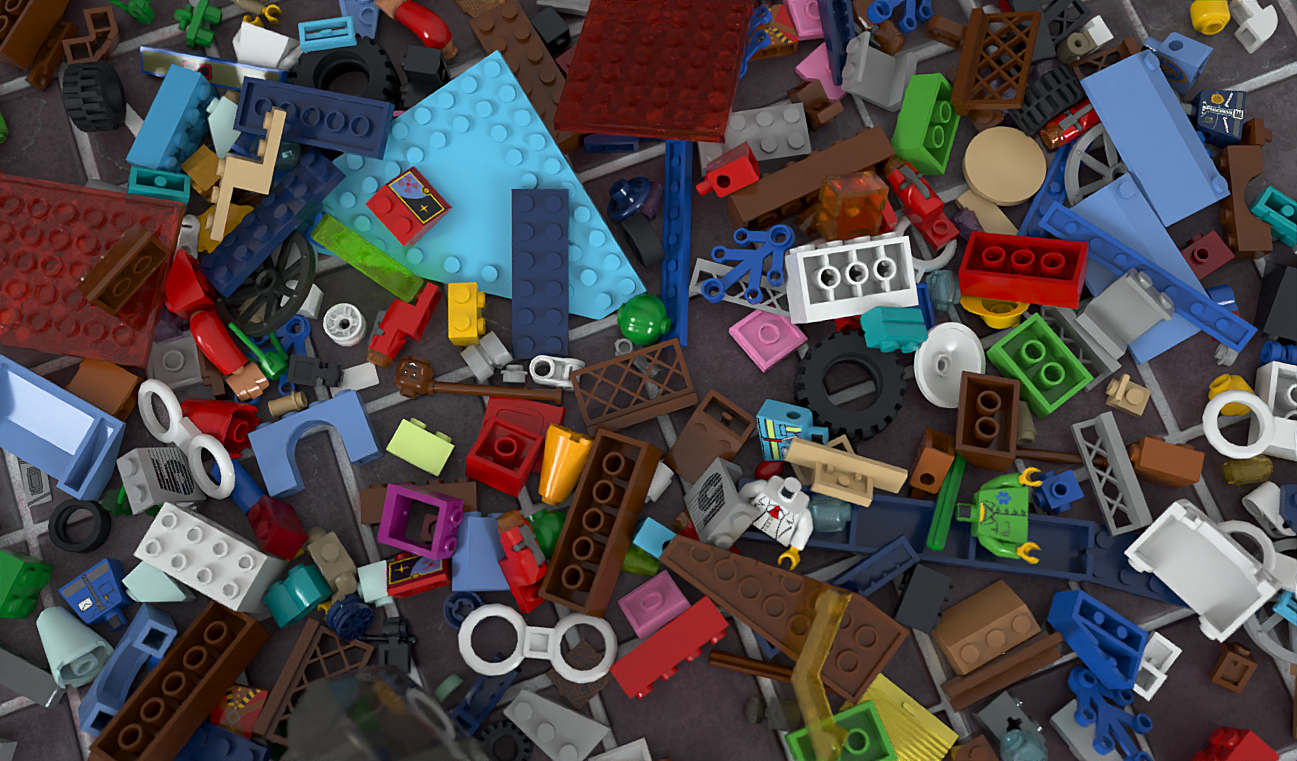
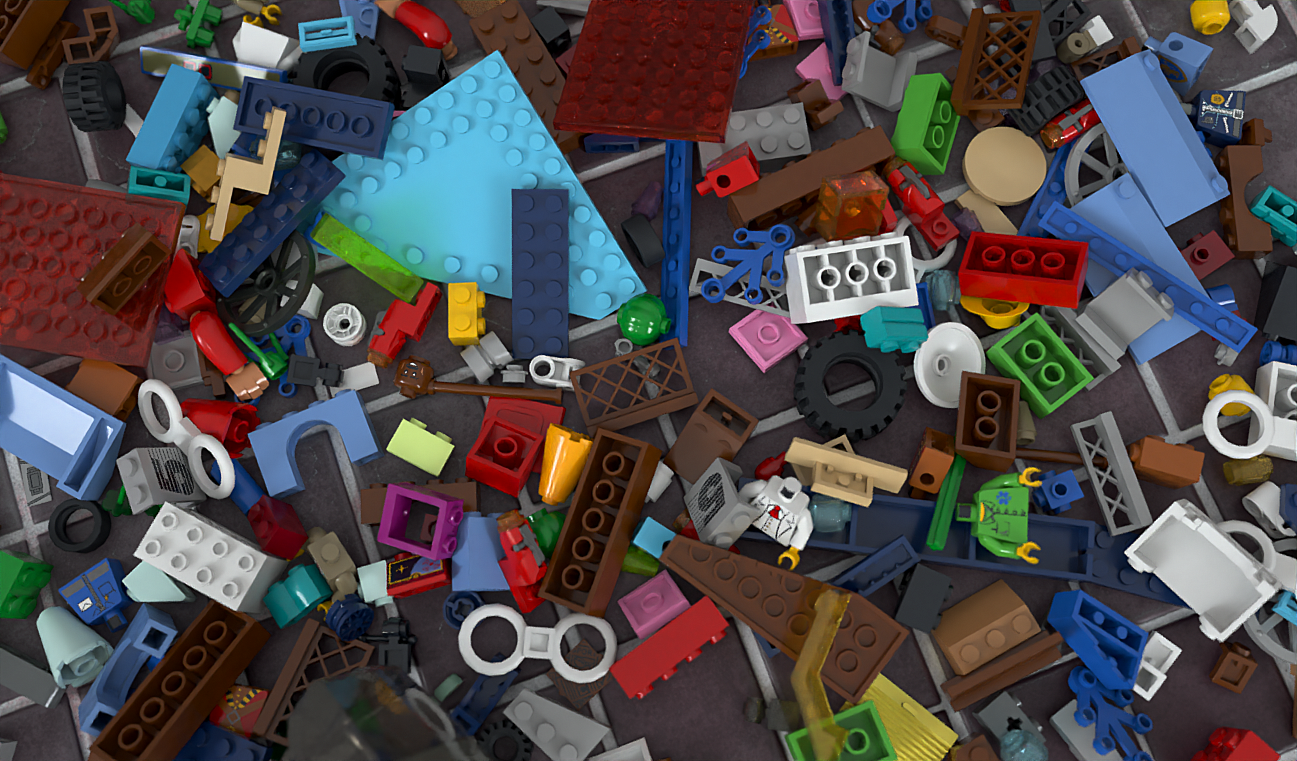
(287, 404): tan pin -> none
(408, 206): slope -> none
(624, 193): dark blue piece -> none
(755, 667): reddish brown axle -> none
(781, 423): medium azure torso -> none
(1127, 395): tan bracket -> none

